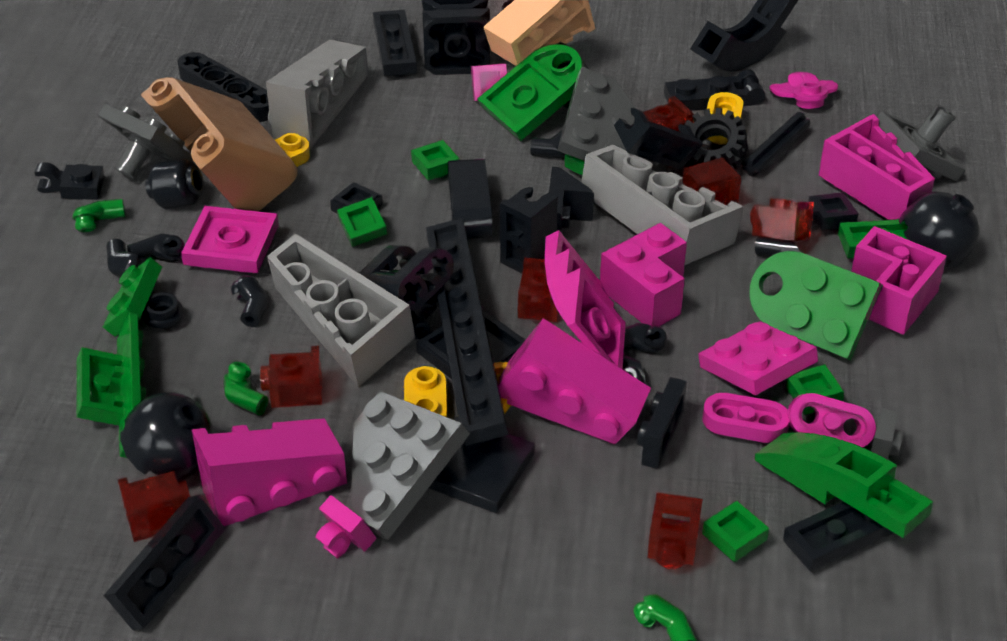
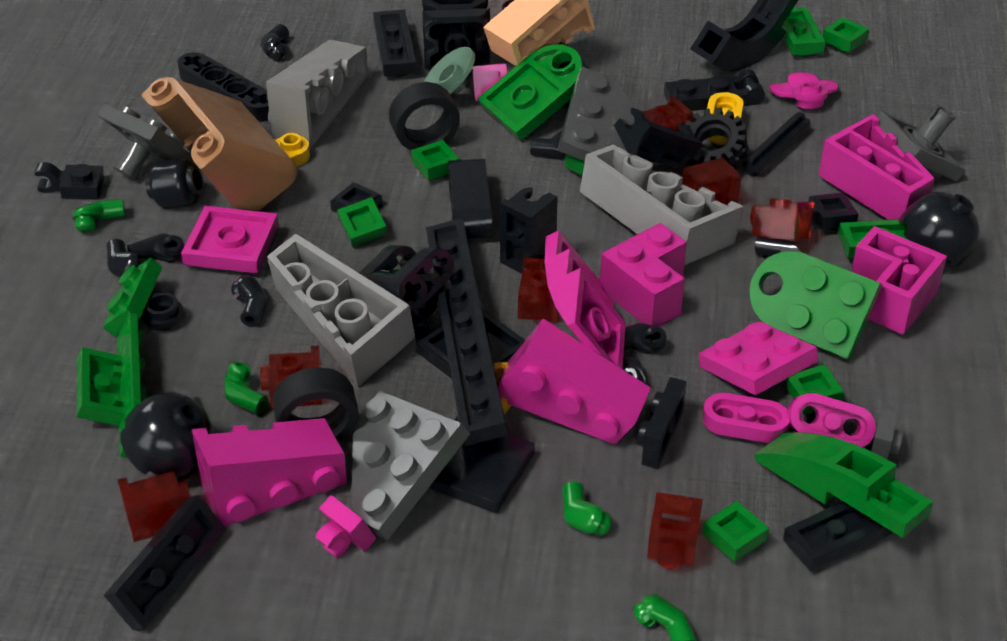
(272, 41): none -> black arm
(318, 384): none -> black tyre
(414, 98): none -> black tyre
(427, 389): yellow plate -> none
(453, 70): none -> sand green dish
(574, 198): black slope -> none
(583, 514): none -> green arm
(802, 33): none -> green plate
(845, 35): none -> green plate

